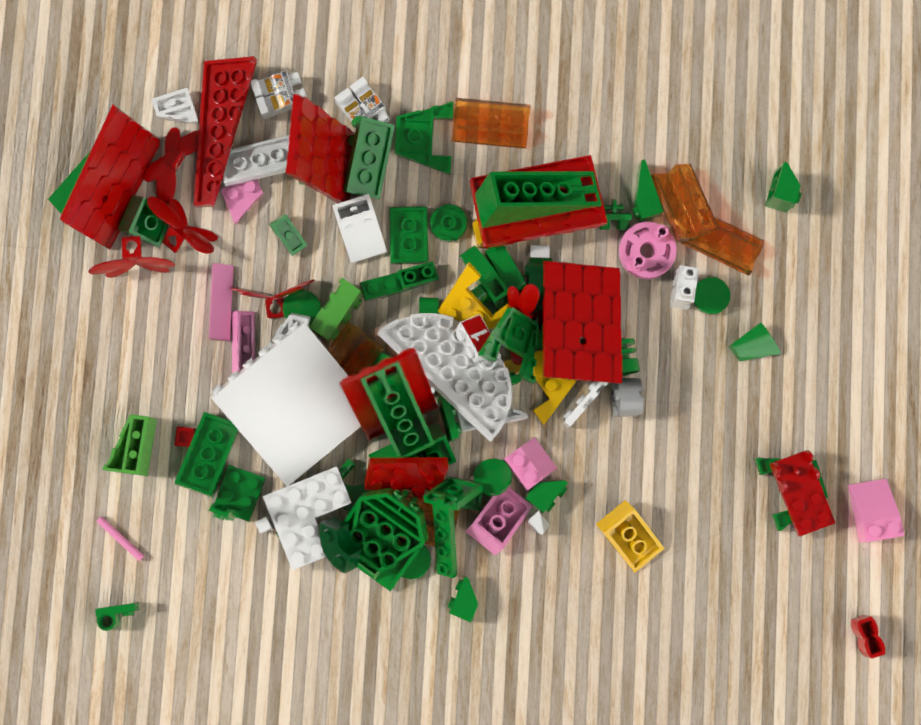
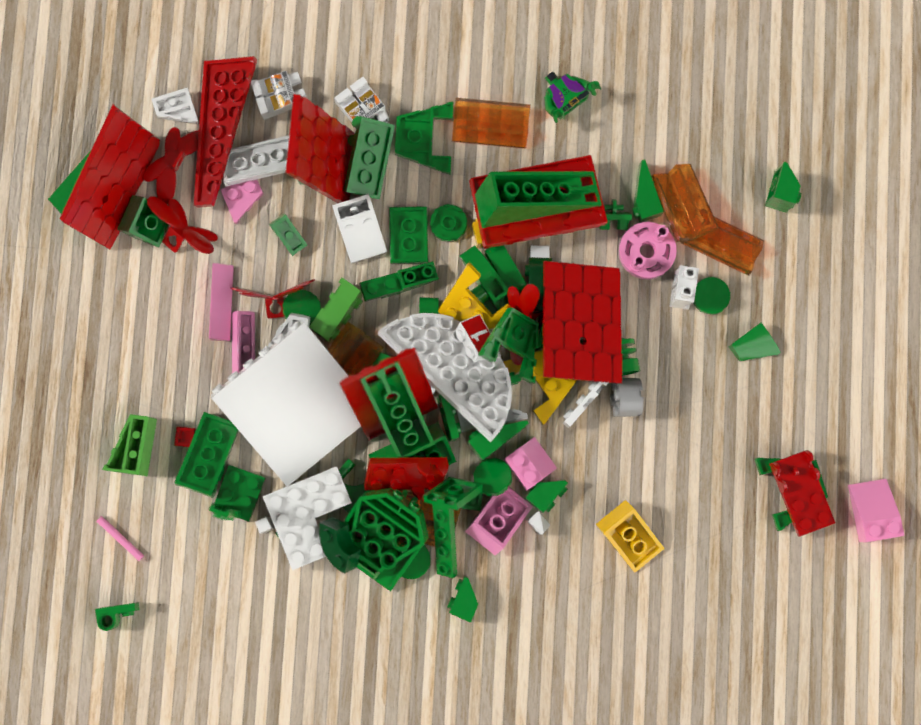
(118, 267): red piece -> none
(484, 448): none -> green slope
(566, 94): none -> green torso
(868, 641): red brick -> none

